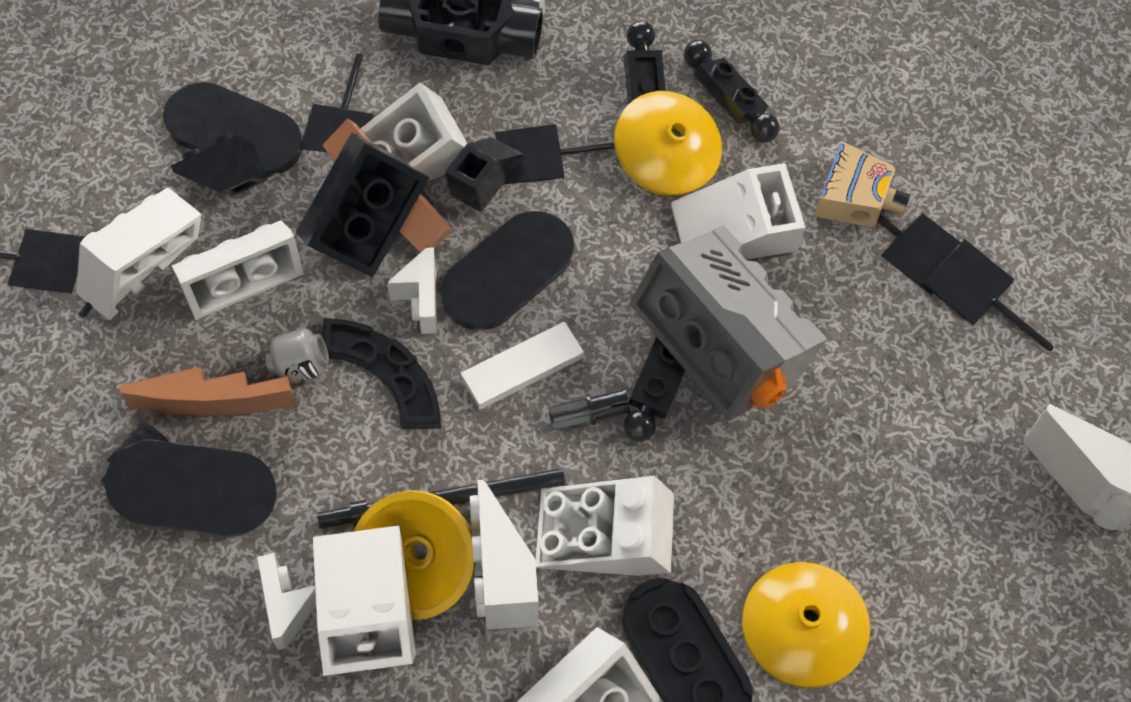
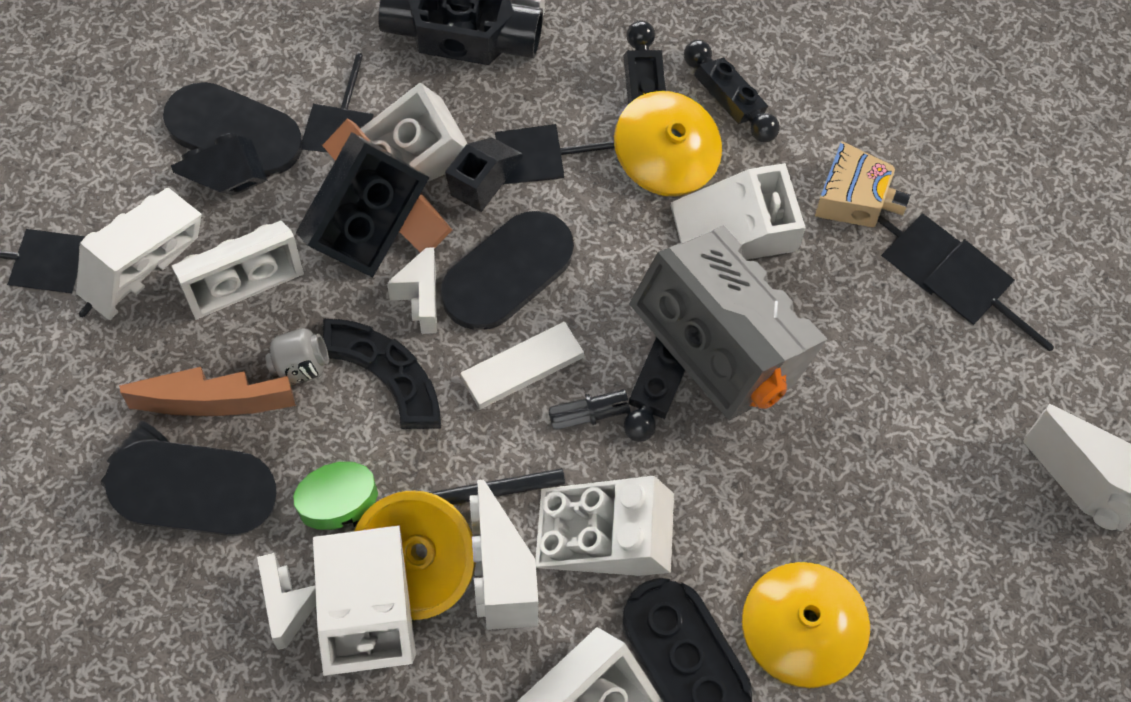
(335, 495): none -> tile

